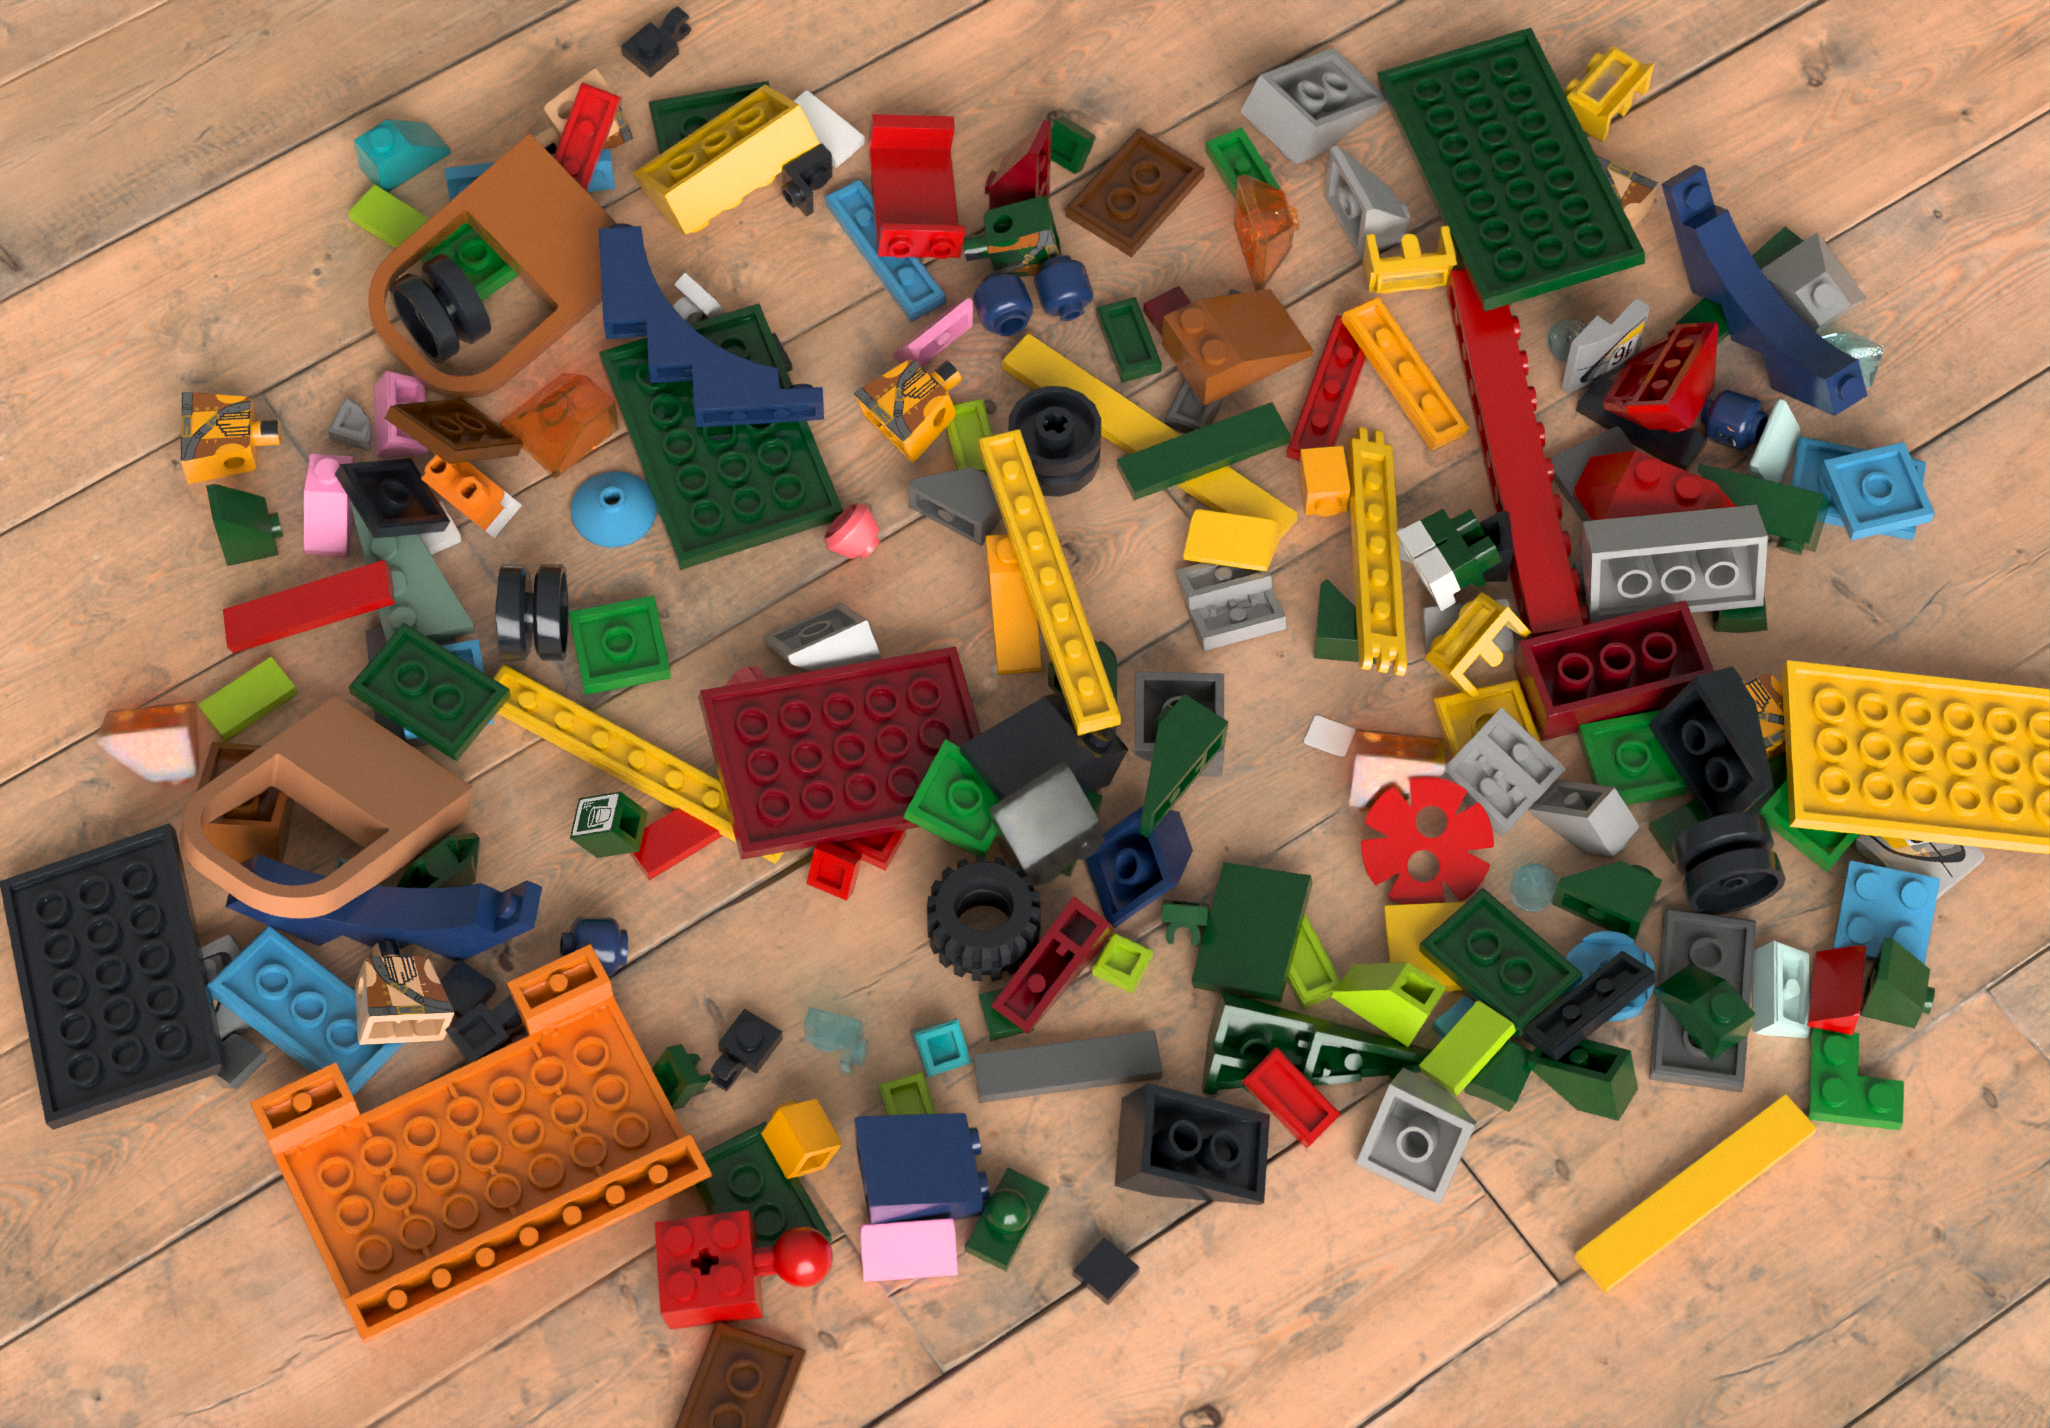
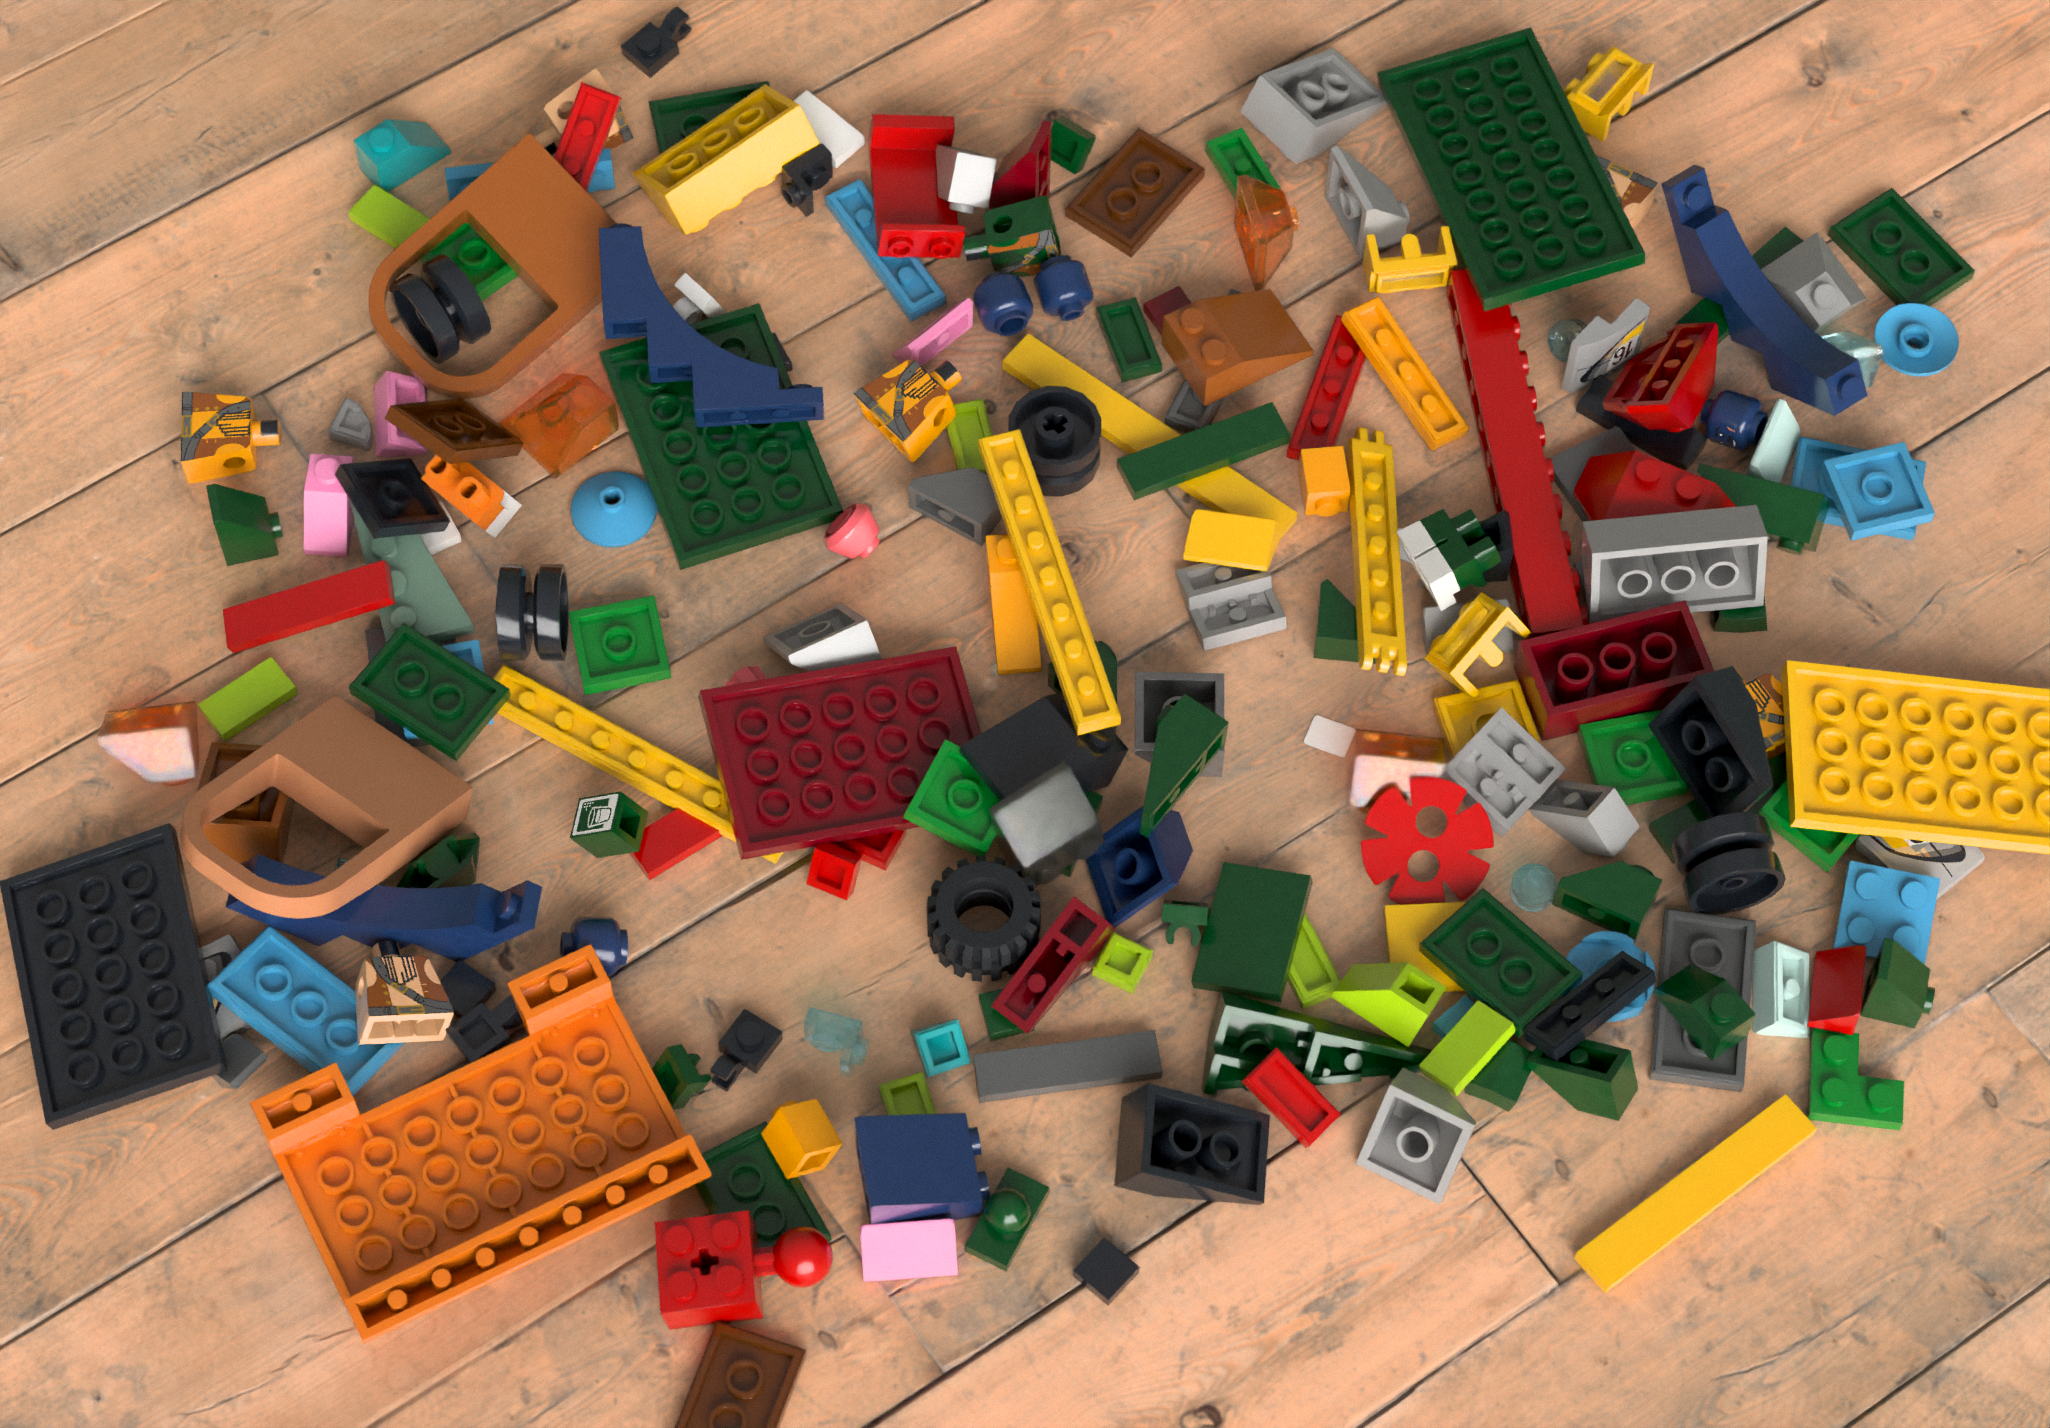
(964, 177): none -> slope
(1900, 251): none -> dark green tile
(1920, 327): none -> dark azure dish

